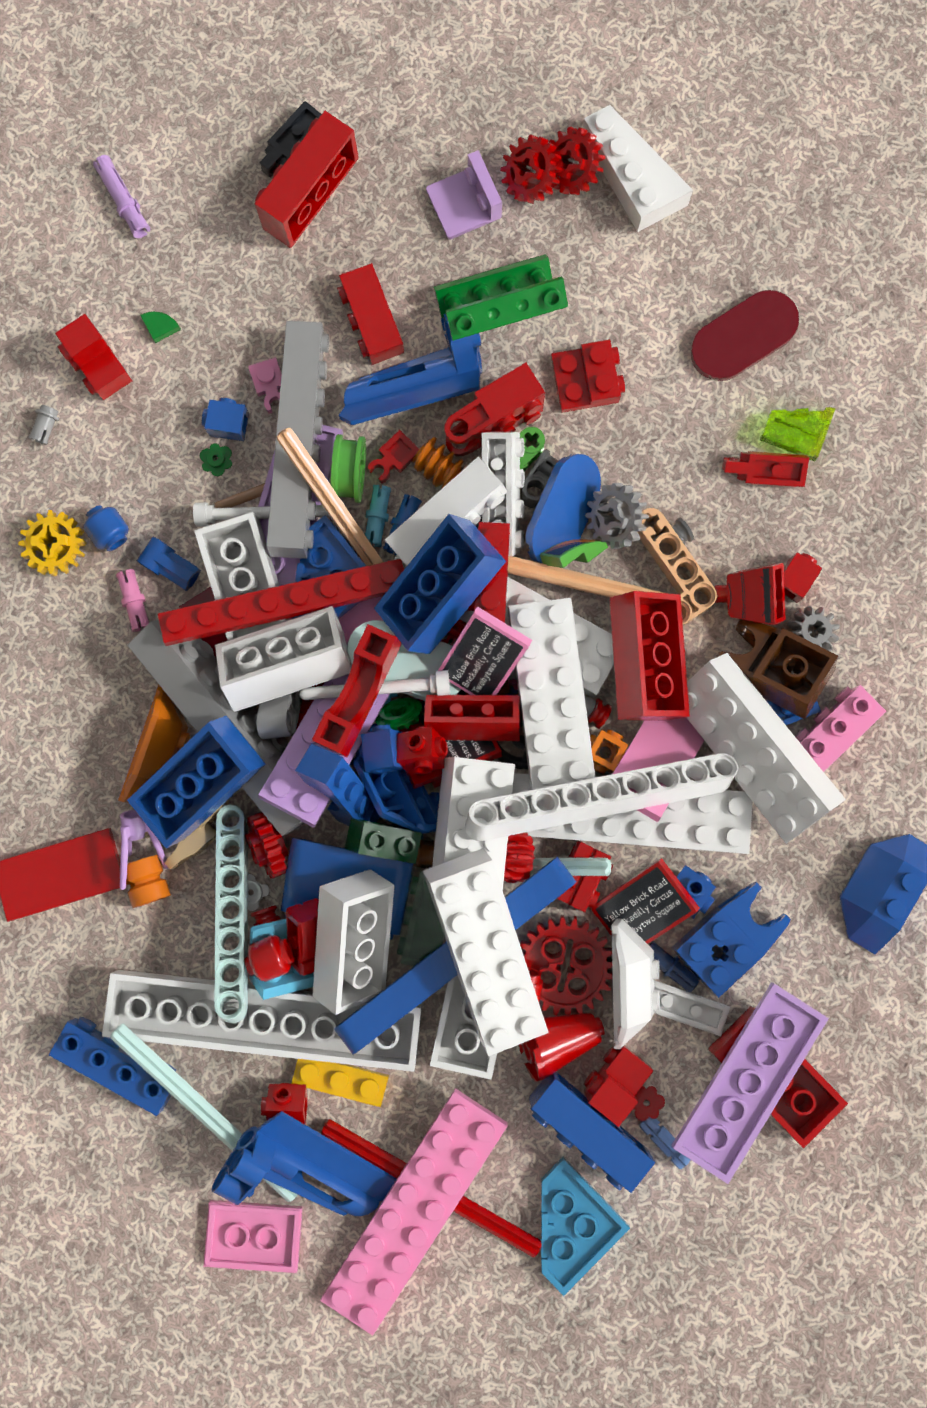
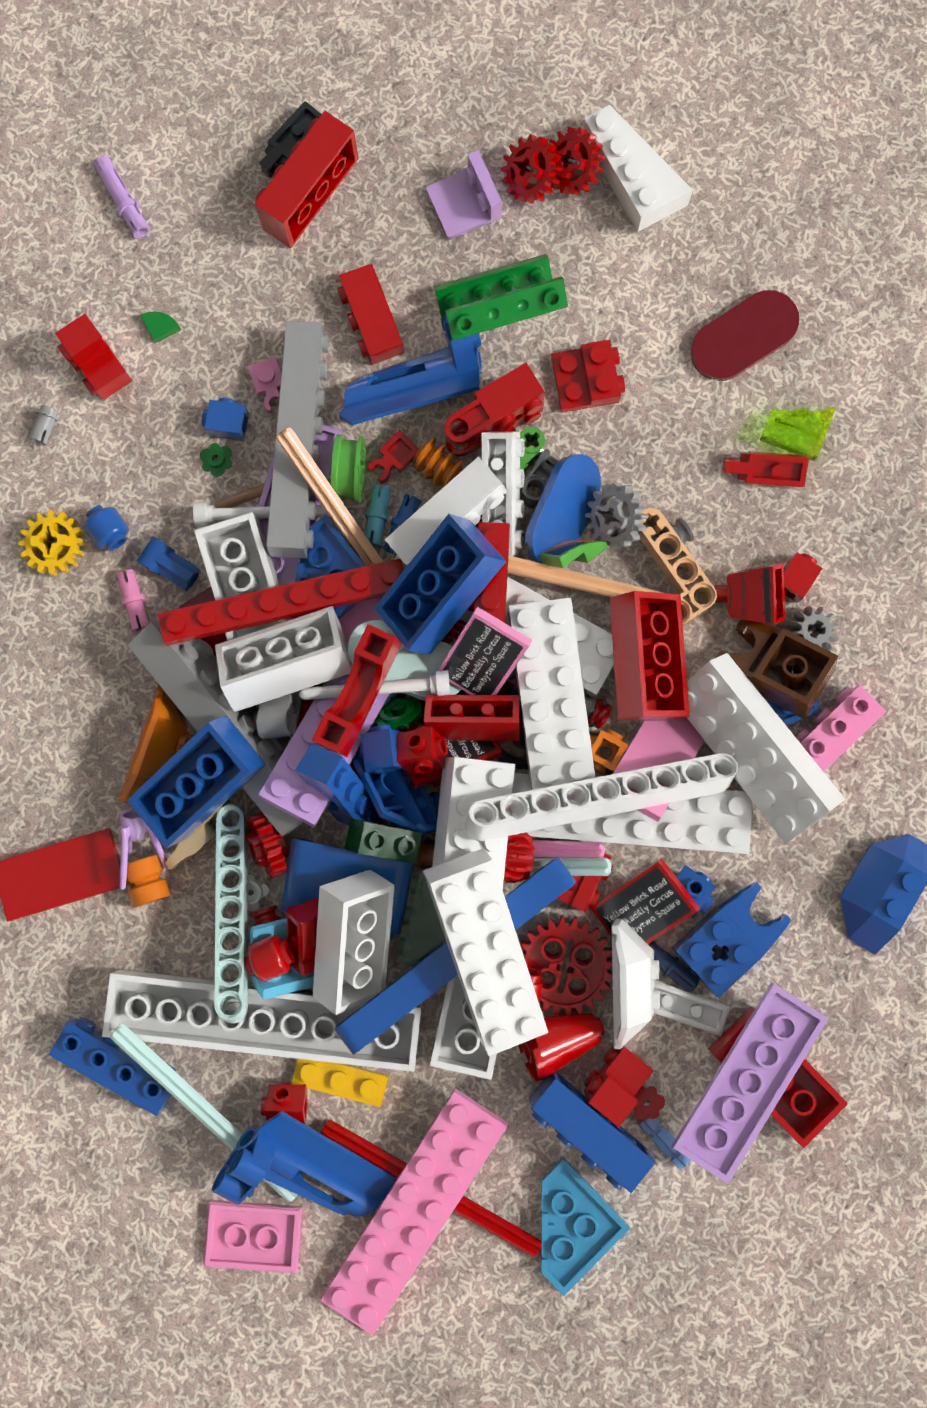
(568, 849): none -> bright pink axle

